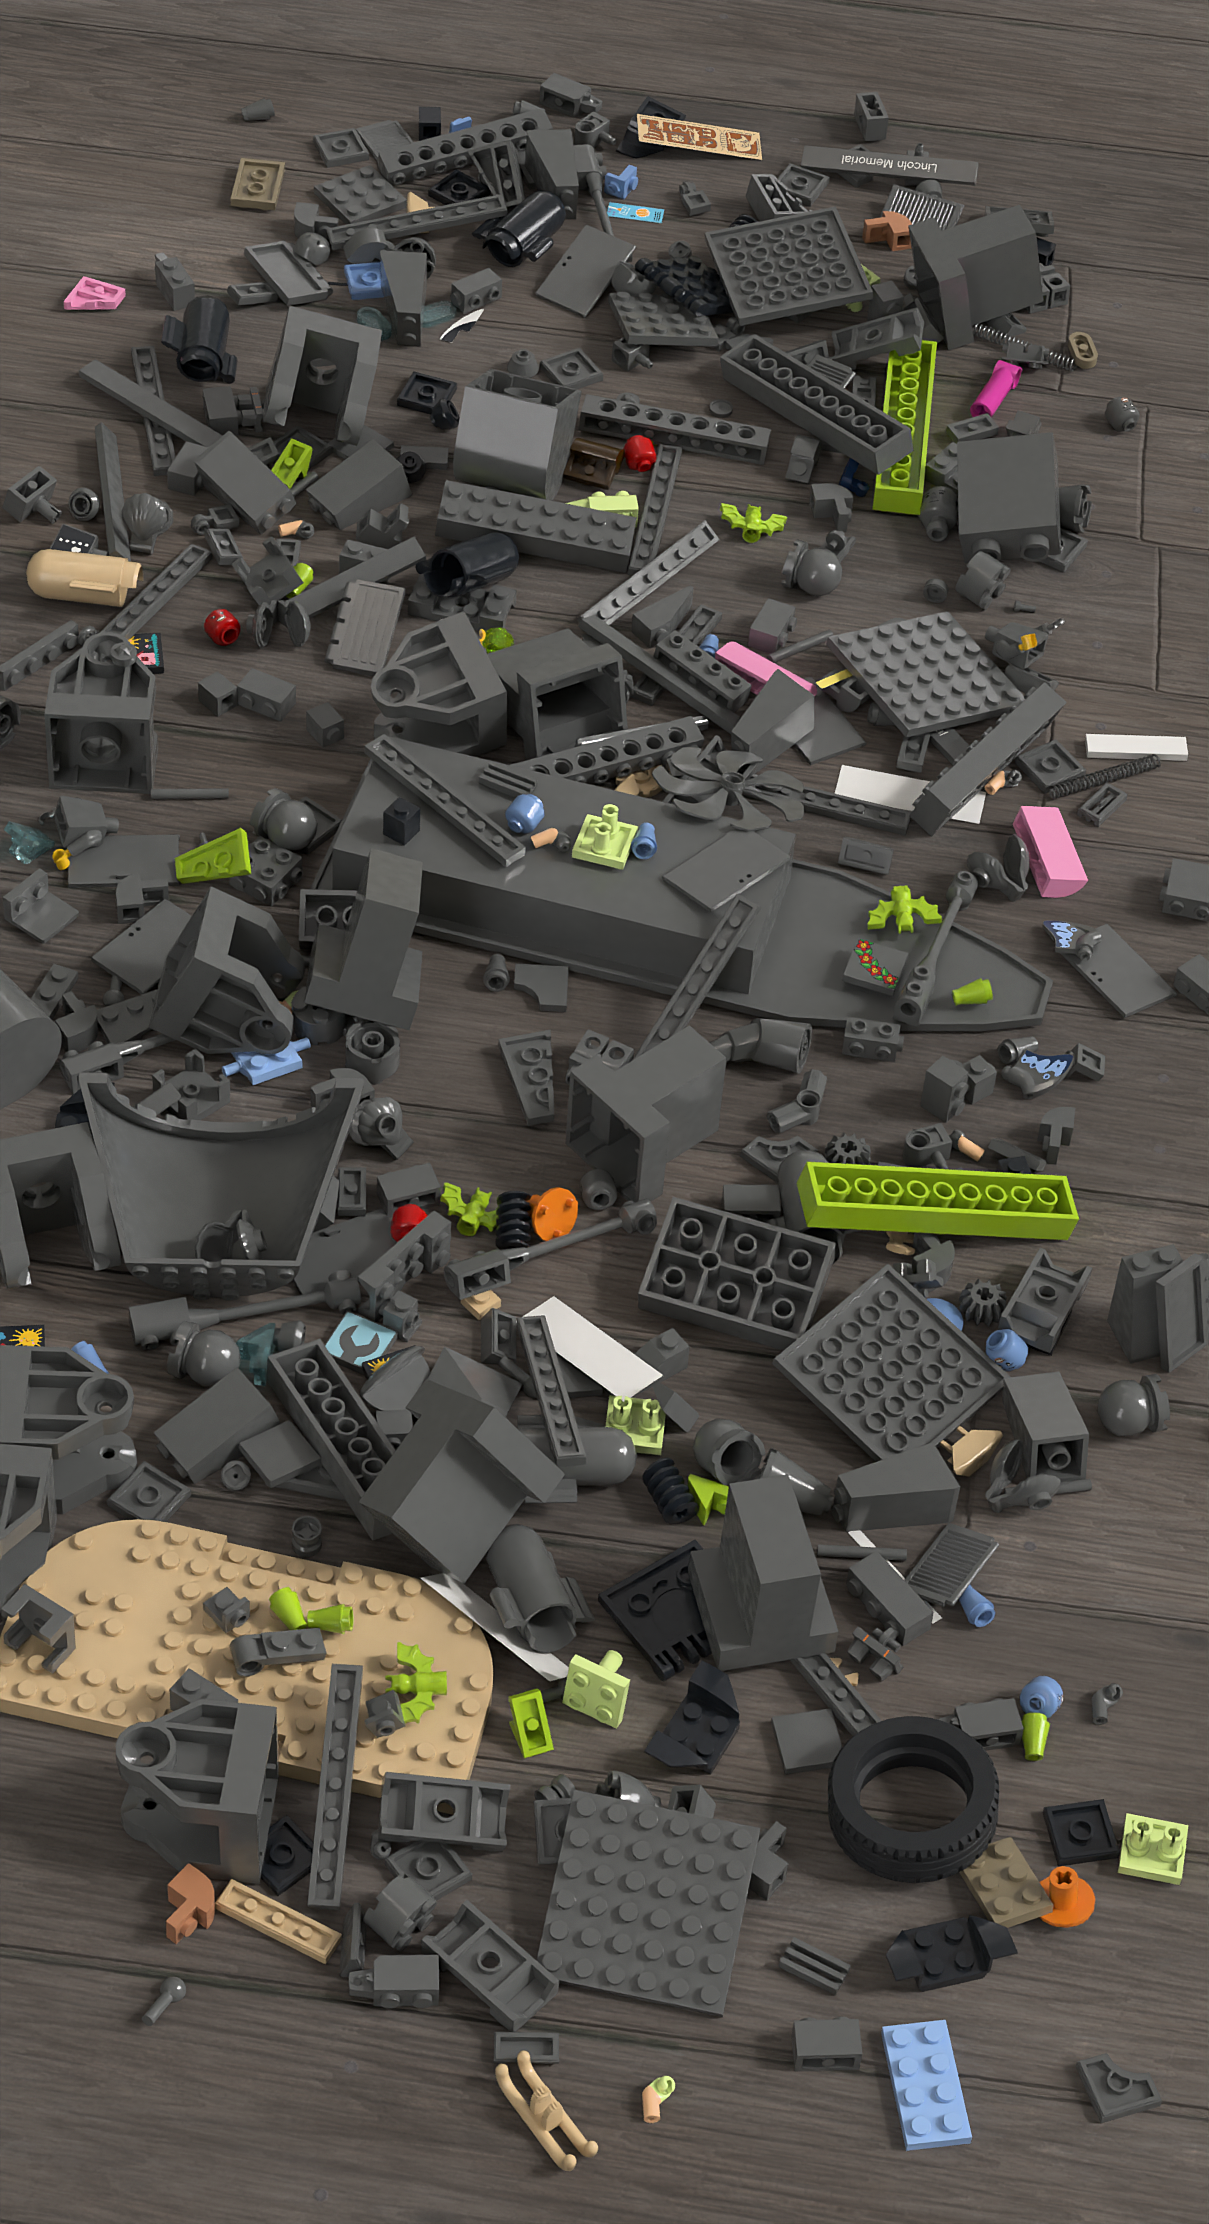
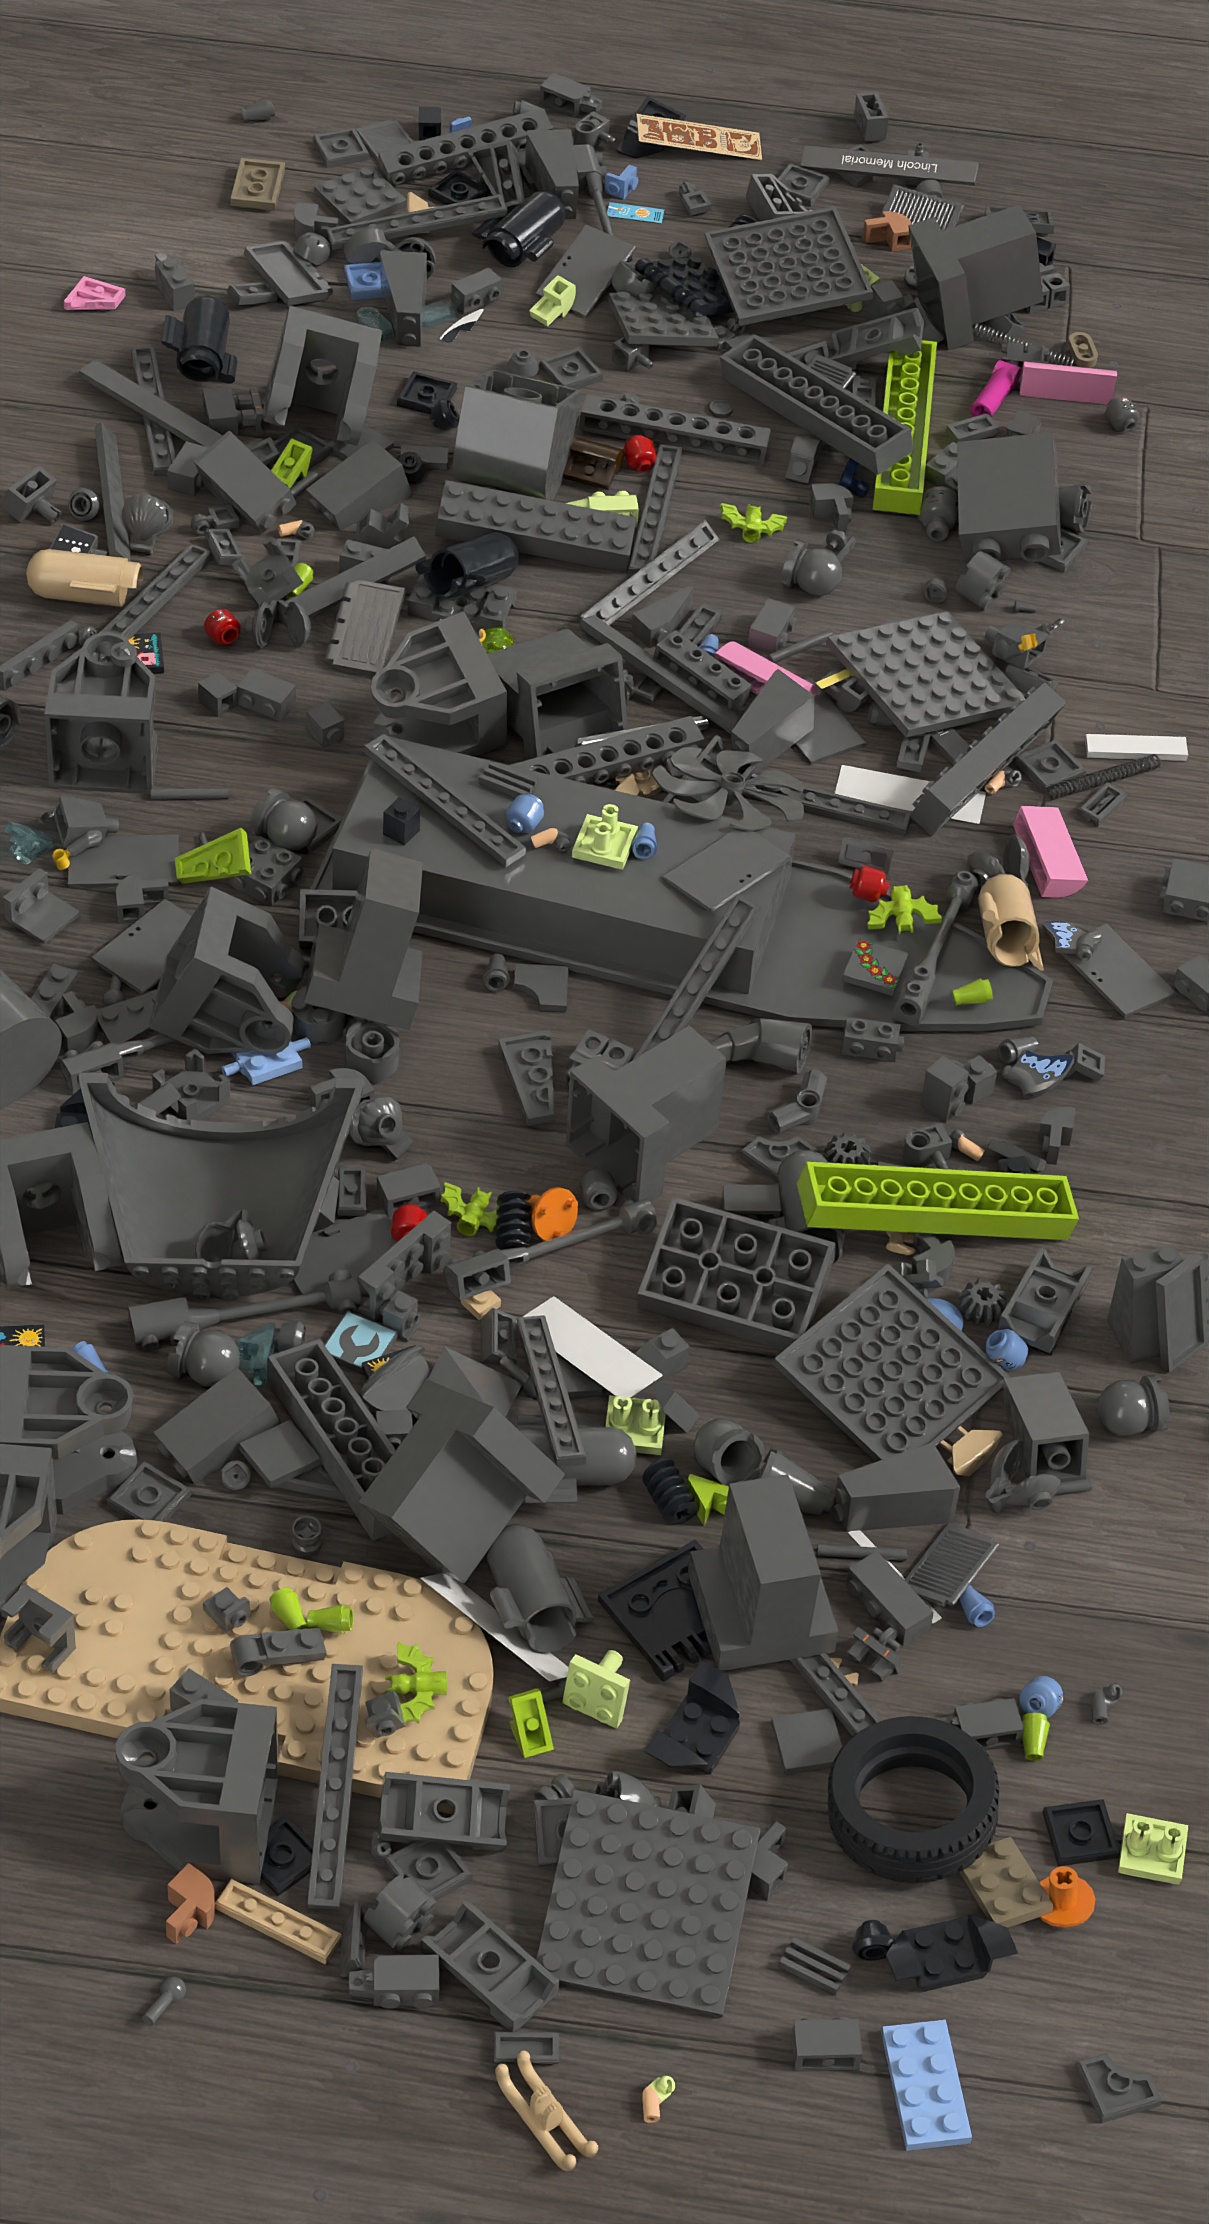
(556, 301): none -> yellowish green brick
(868, 883): none -> red head
(872, 1941): none -> black cone
(1009, 921): none -> tan piece
(1067, 383): none -> bright pink brick

